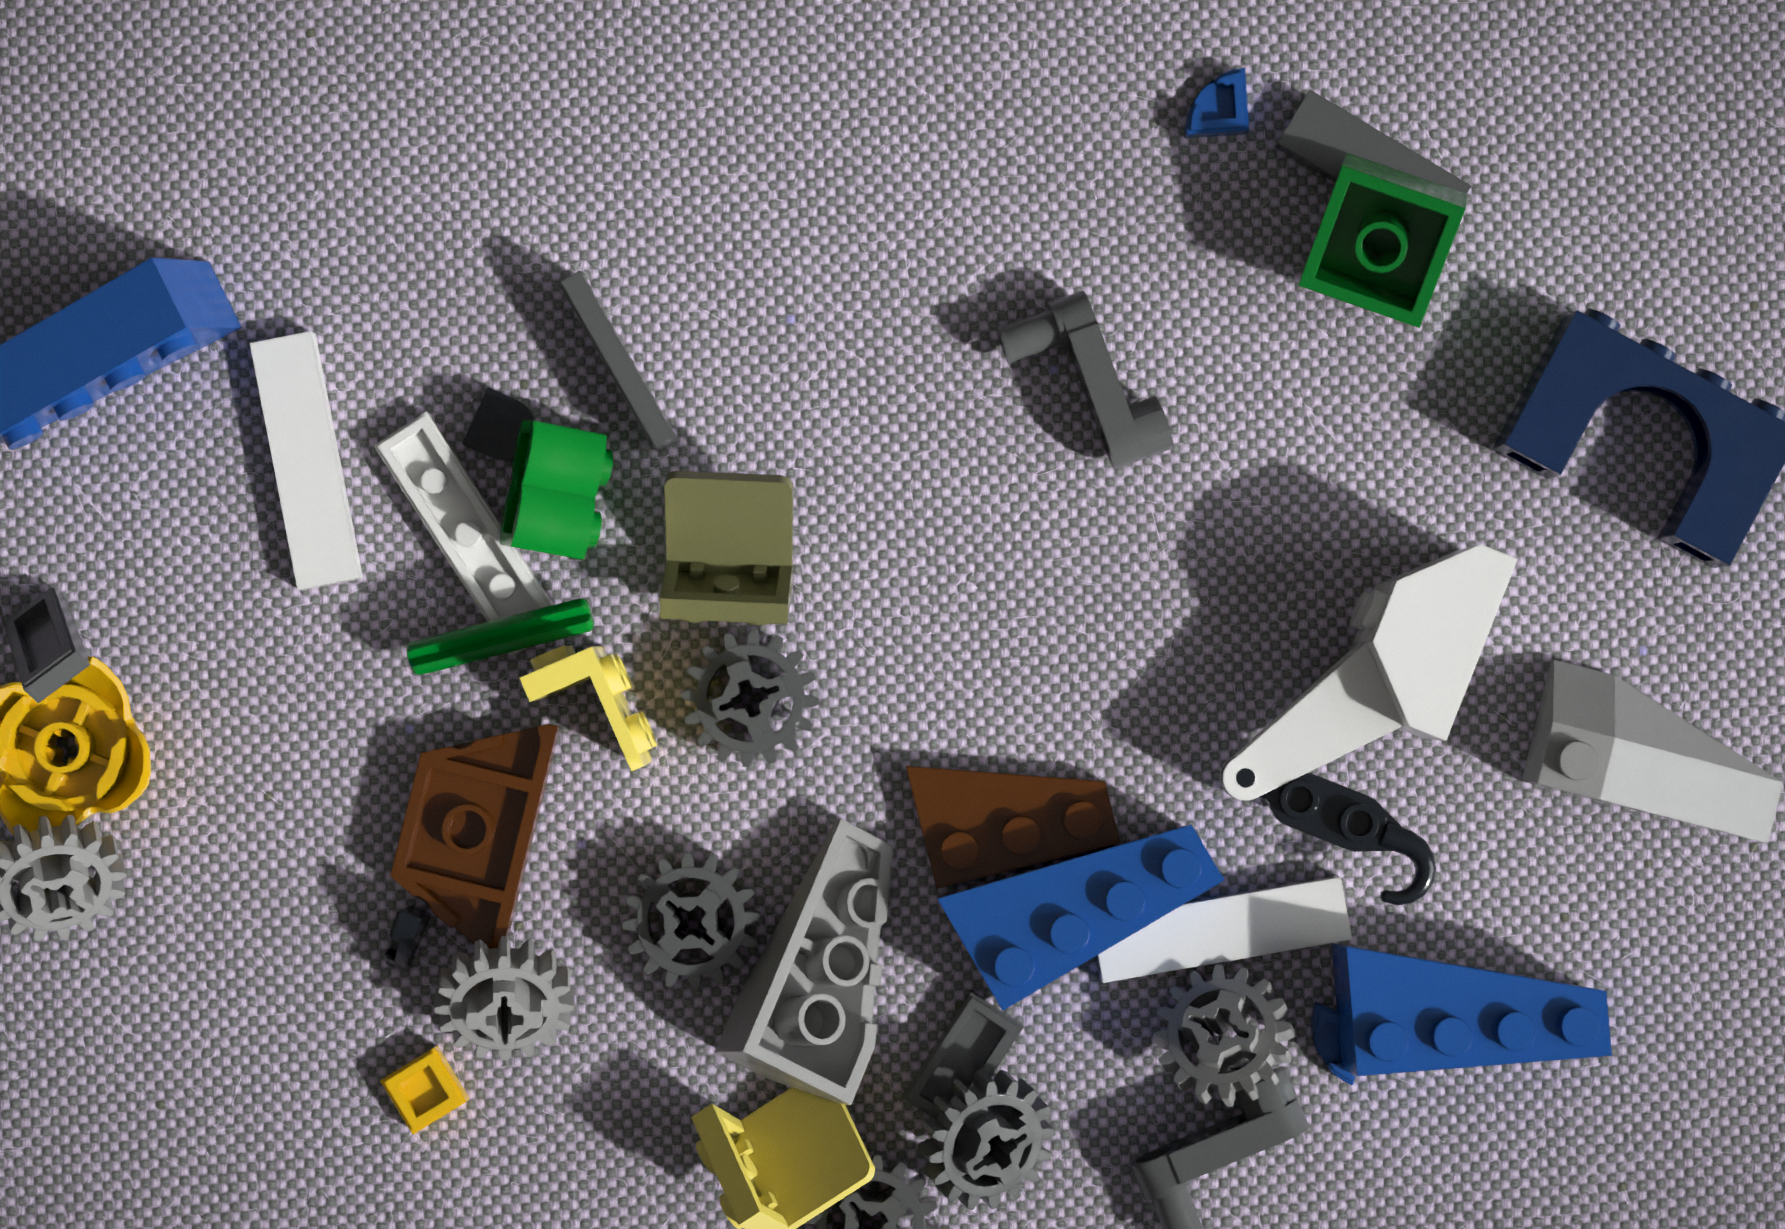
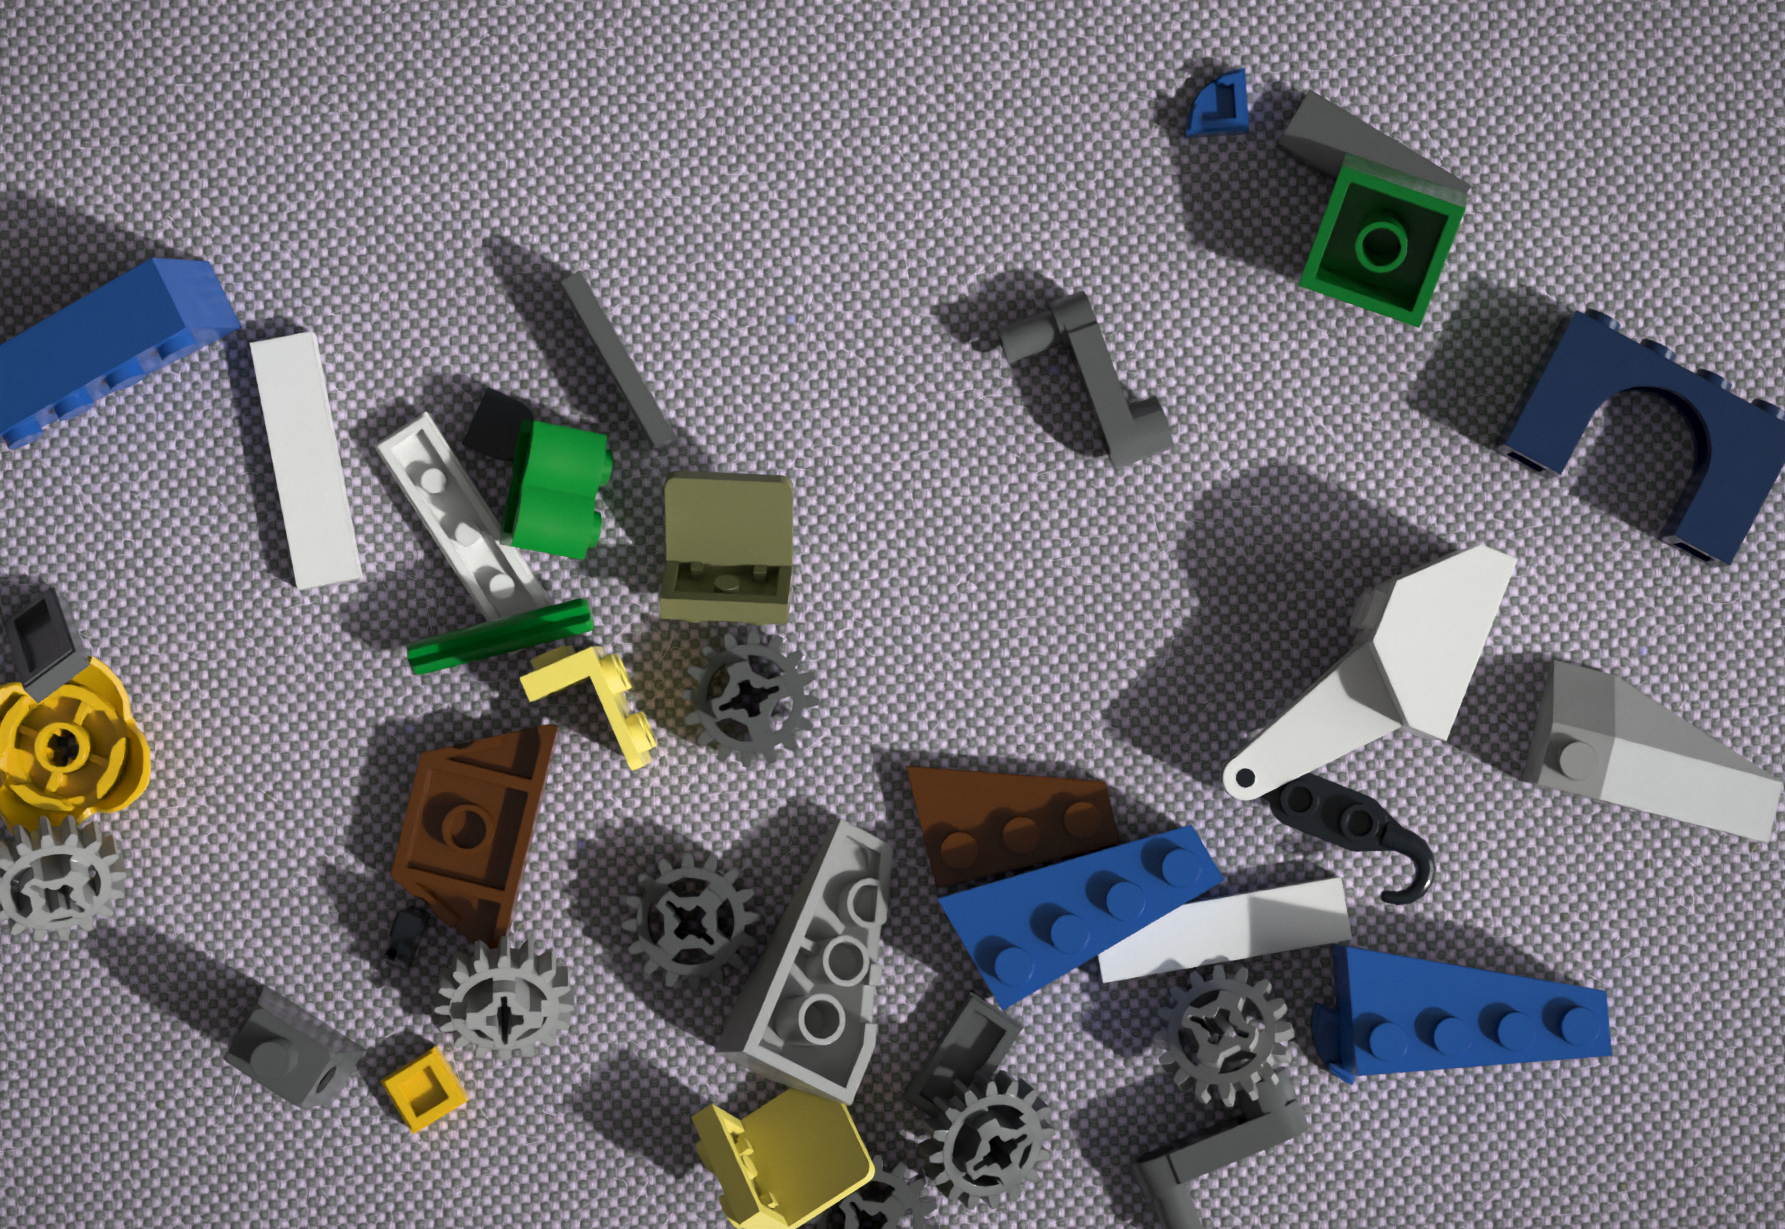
(292, 1051): none -> dark grey torso

